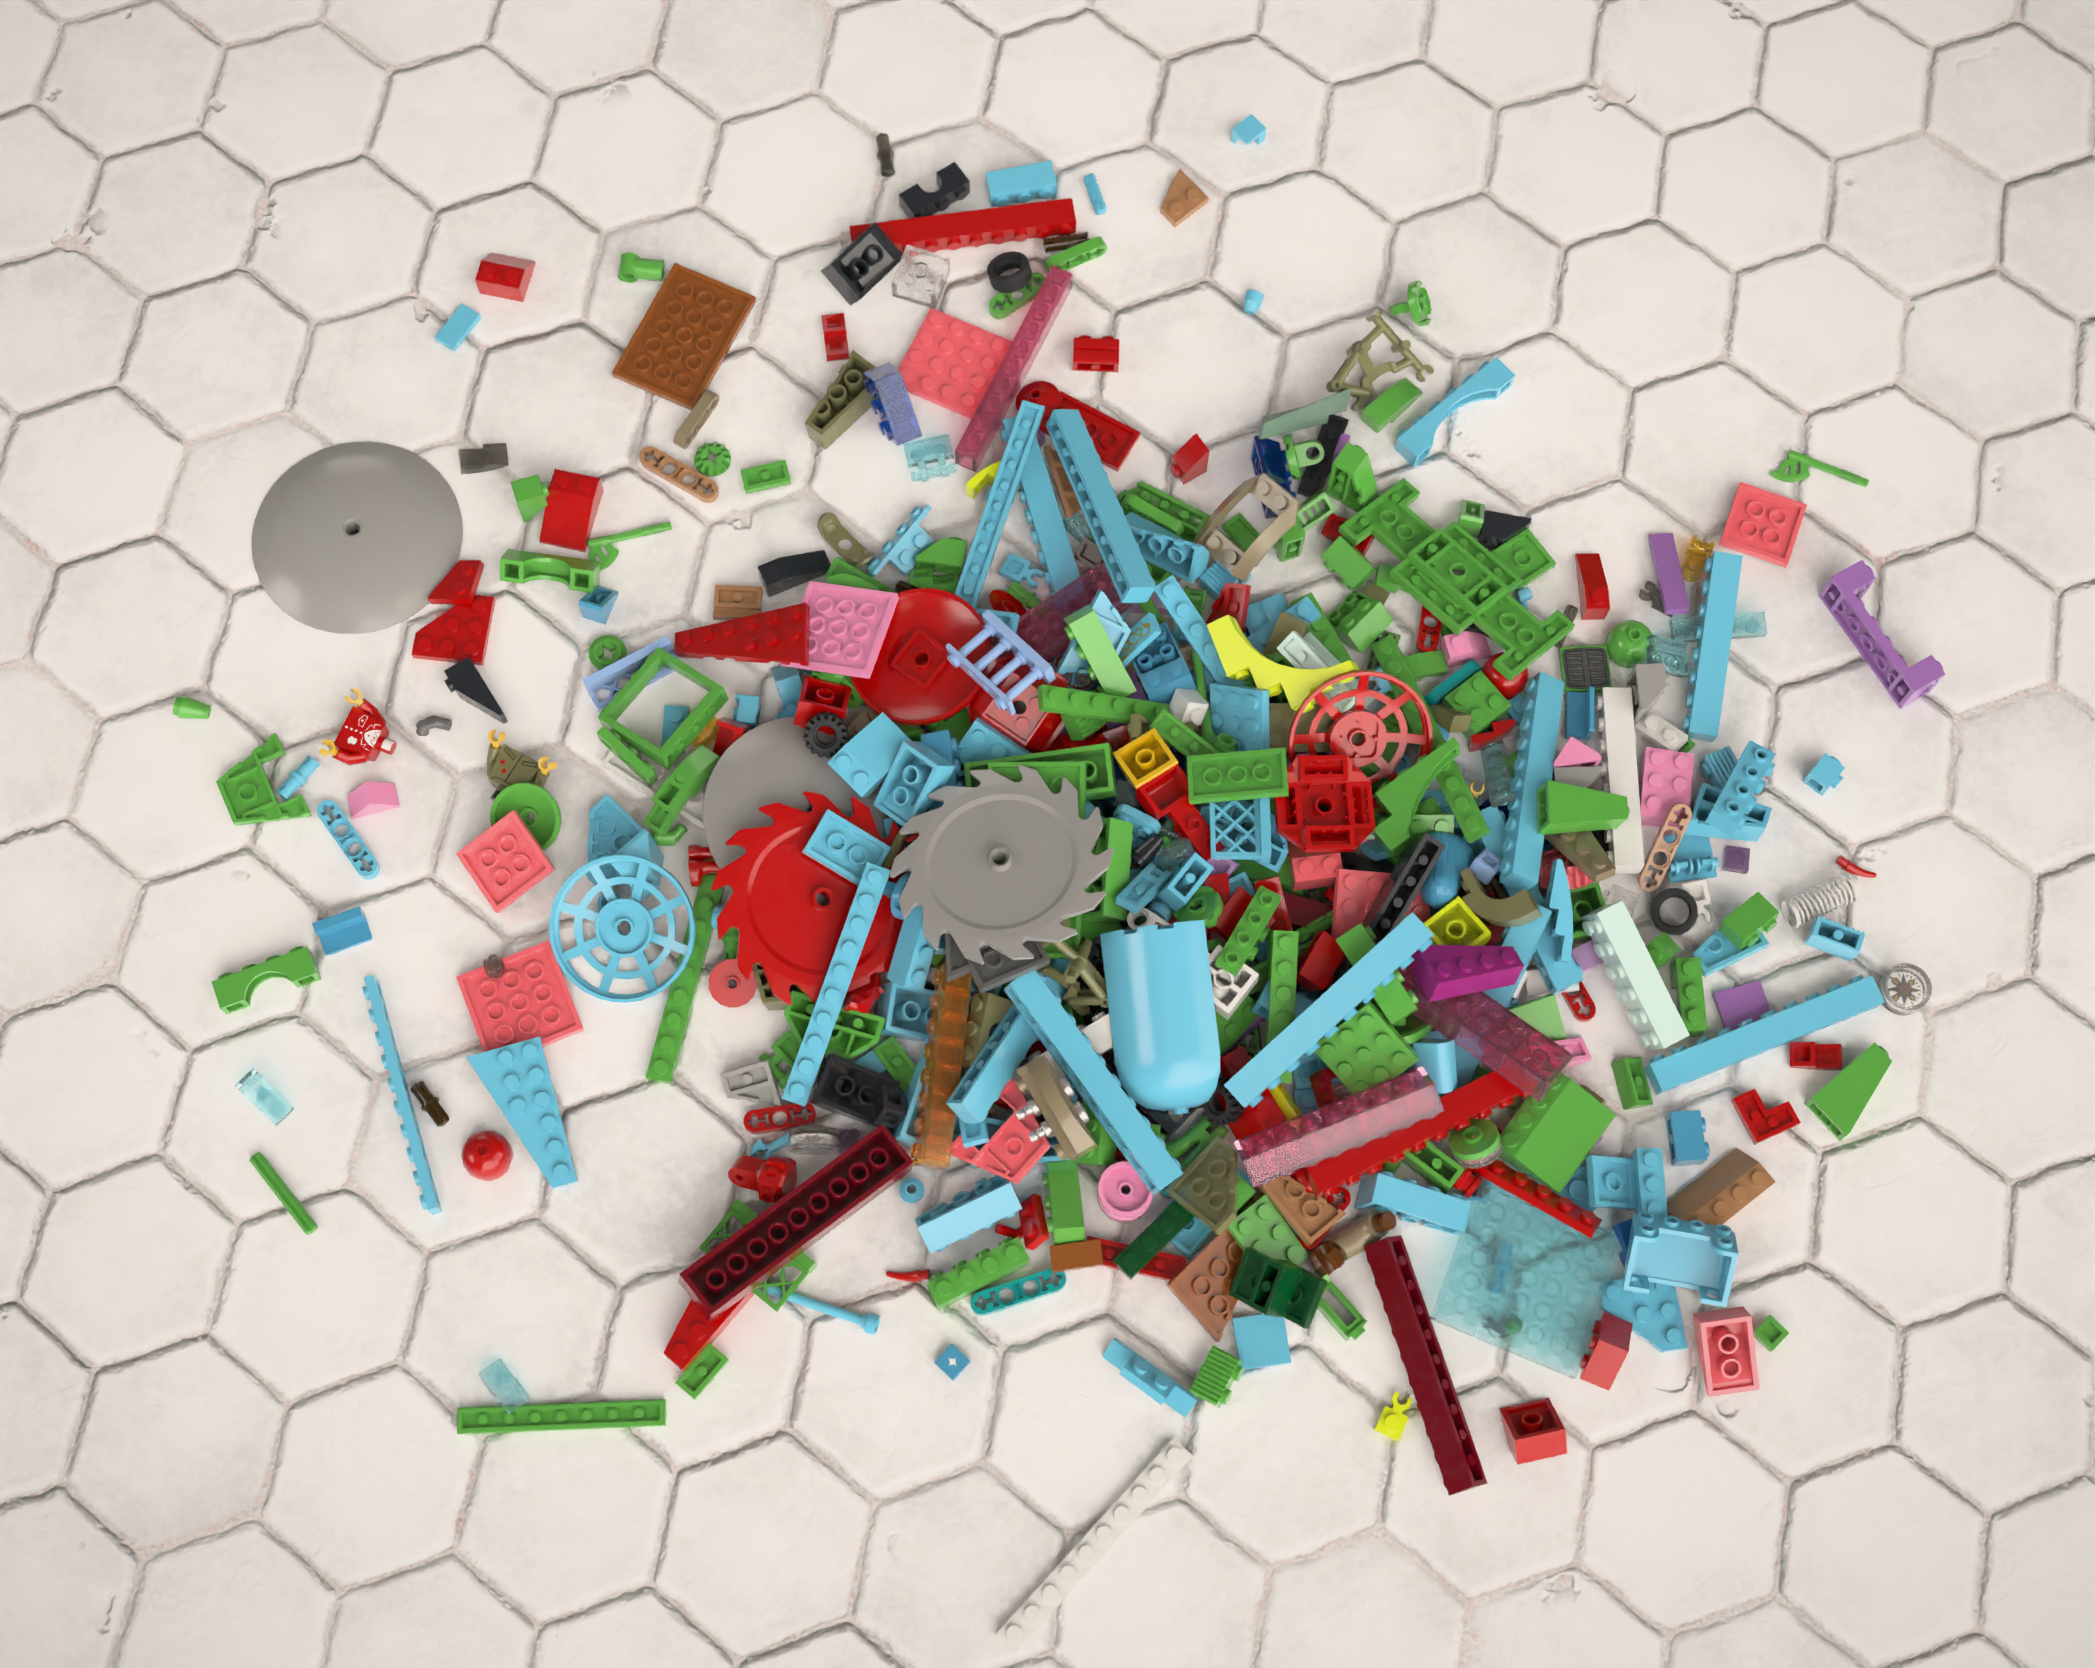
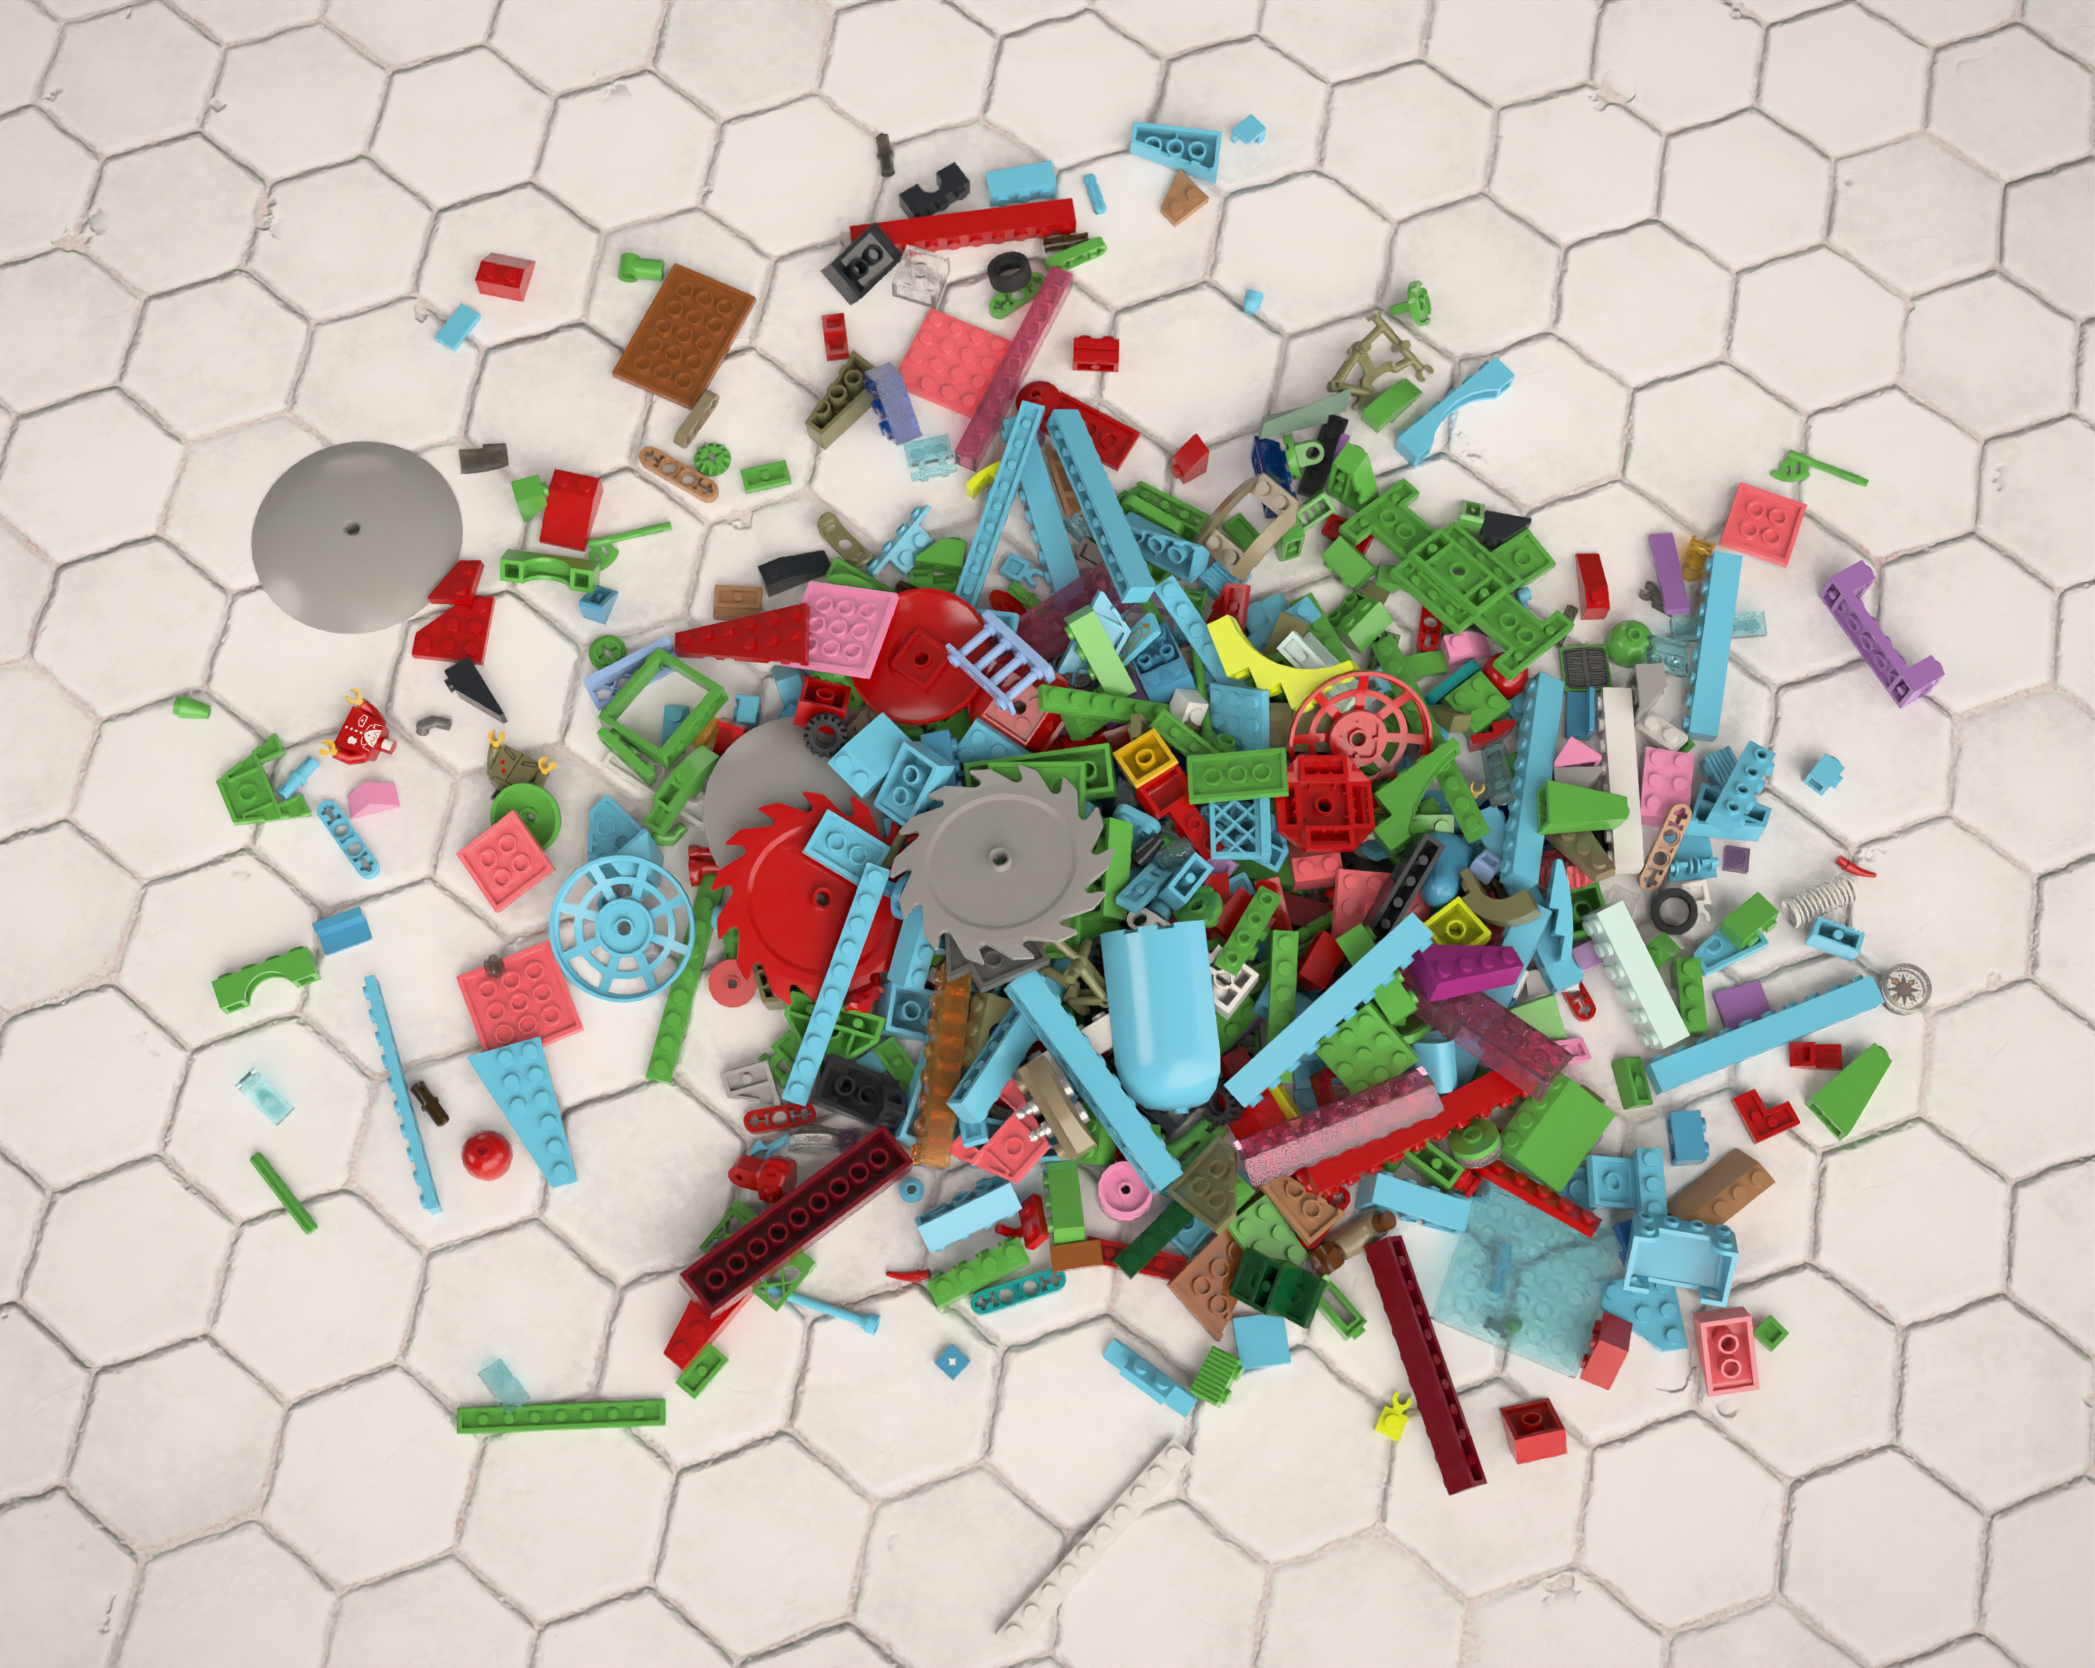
(1178, 148): none -> medium azure wedge

